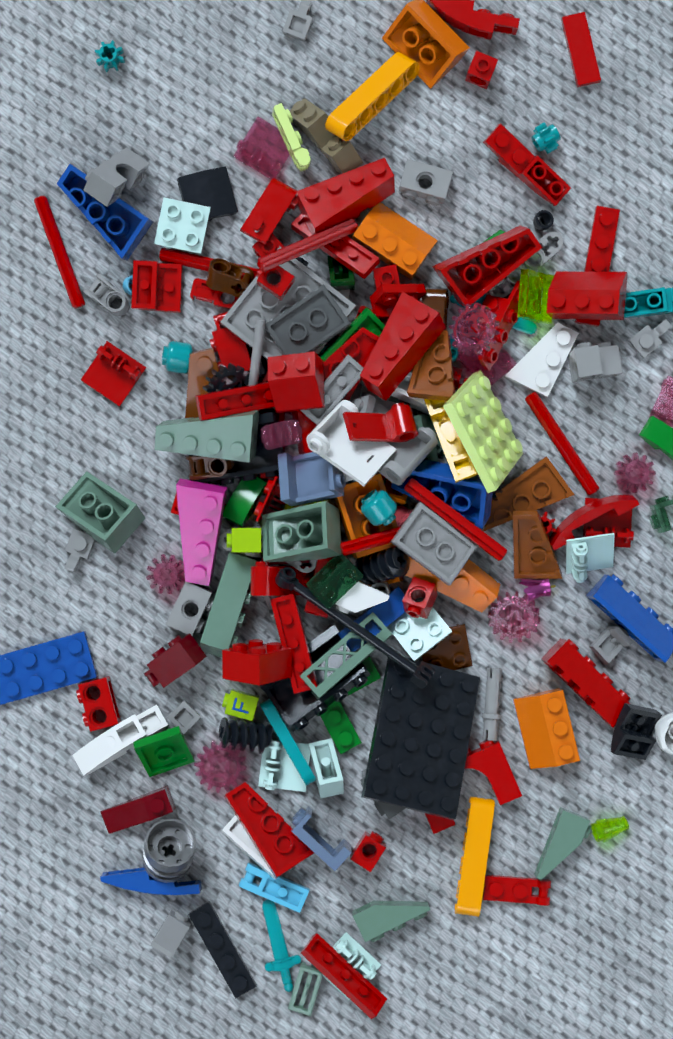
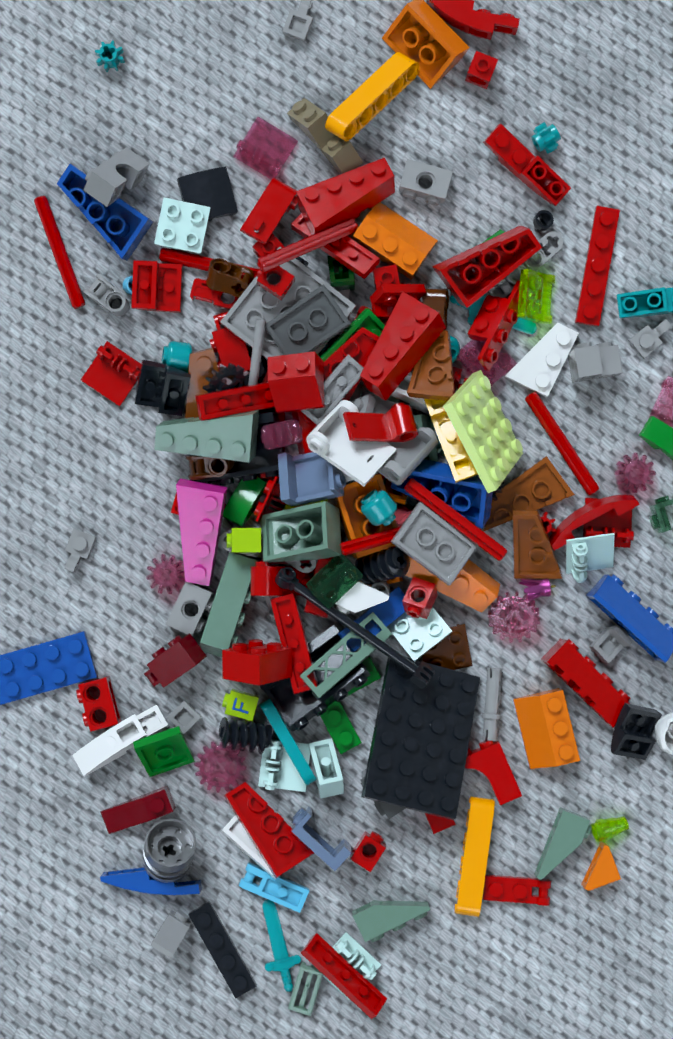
(101, 512): sand green slope -> none
(162, 387): none -> black slope
(290, 137): yellowish green hinge -> none
(483, 321): clear pink gear -> none
(580, 49): red tile -> none
(587, 295): red slope -> none
(601, 870): none -> orange slope

